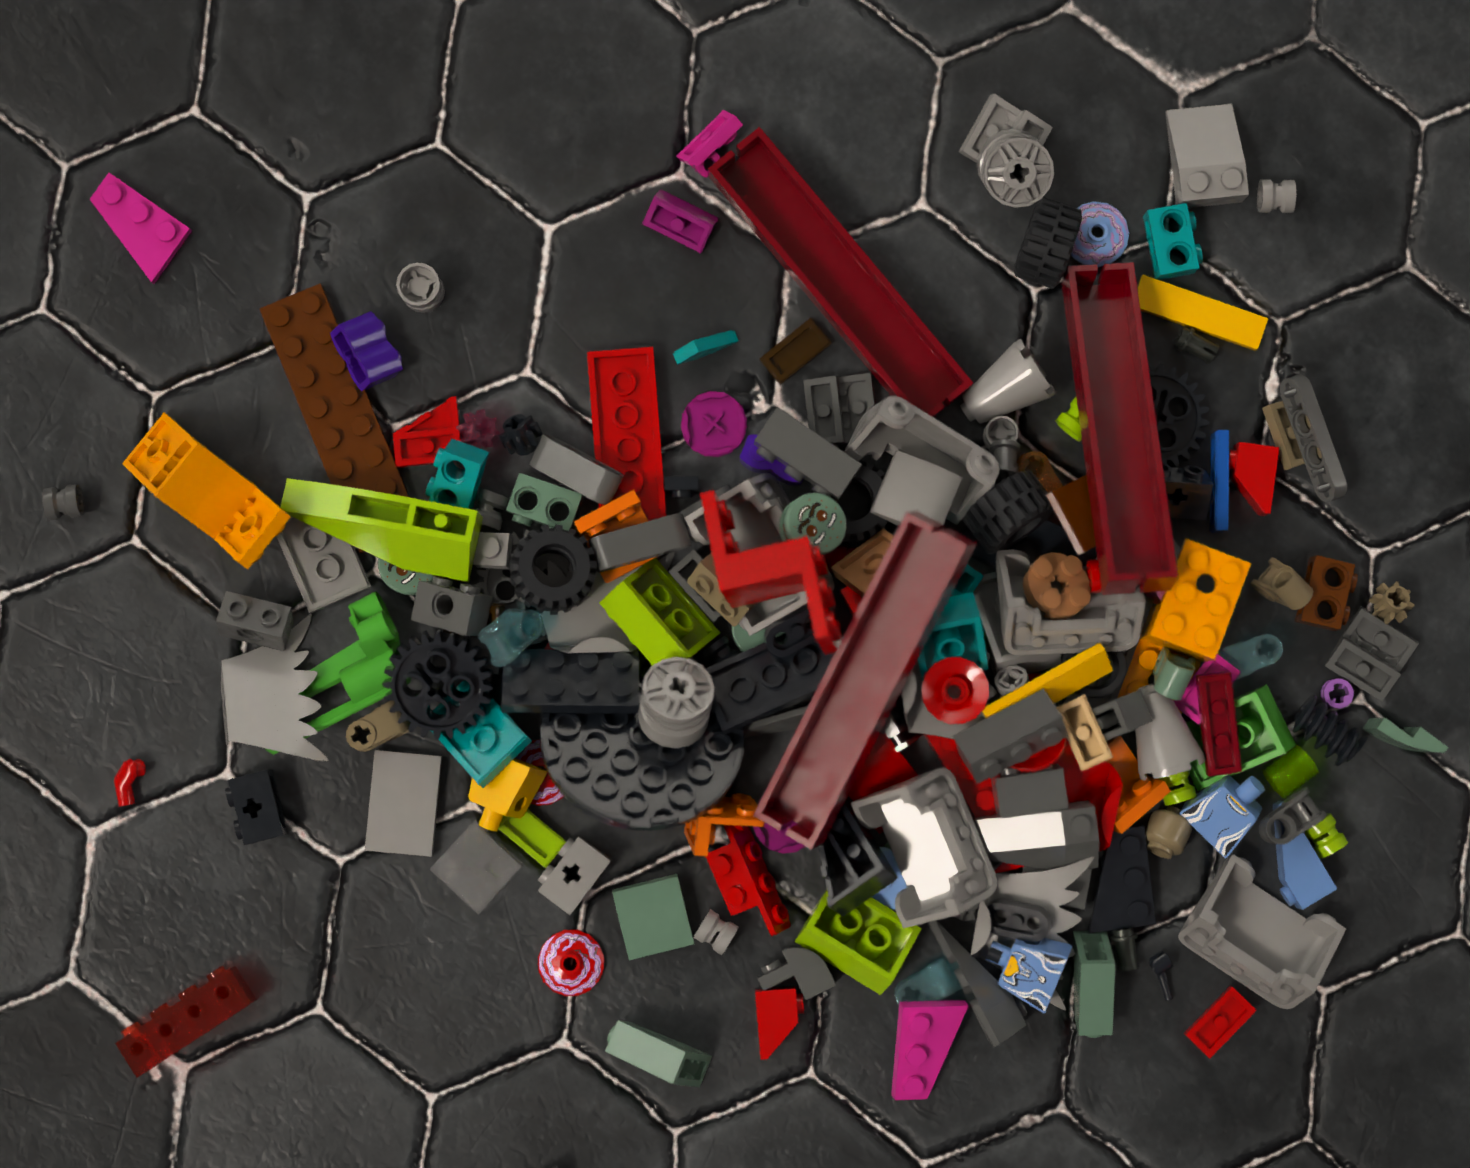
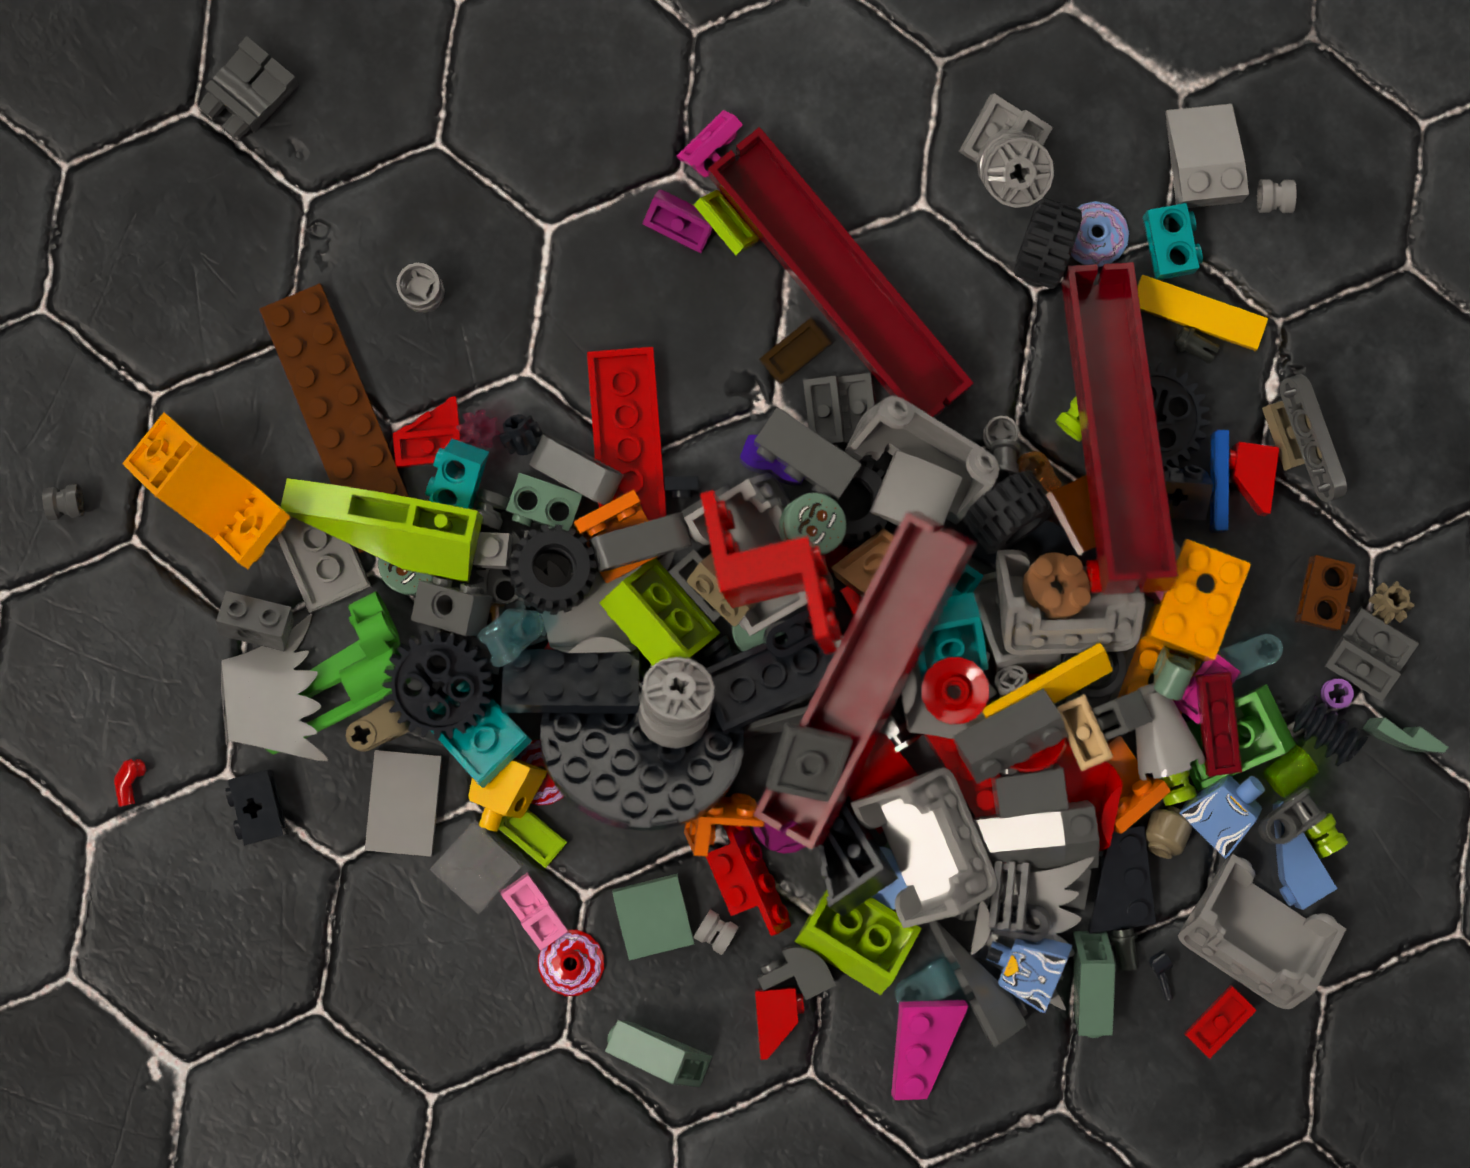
(140, 225): dark pink wing -> none
(185, 1021): clear red brick -> none
(249, 88): none -> dark grey hips
(366, 350): dark purple brick -> none
(534, 911): none -> bright pink slope
(569, 894): light grey brick -> none
(704, 346): teal tile -> none
(713, 424): magenta tile -> none
(726, 222): none -> lime tile
(808, 762): none -> dark grey tile
(1007, 385): light grey cone -> none
(1011, 868): none -> flat silver tile
(1283, 585): dark tan piece -> none

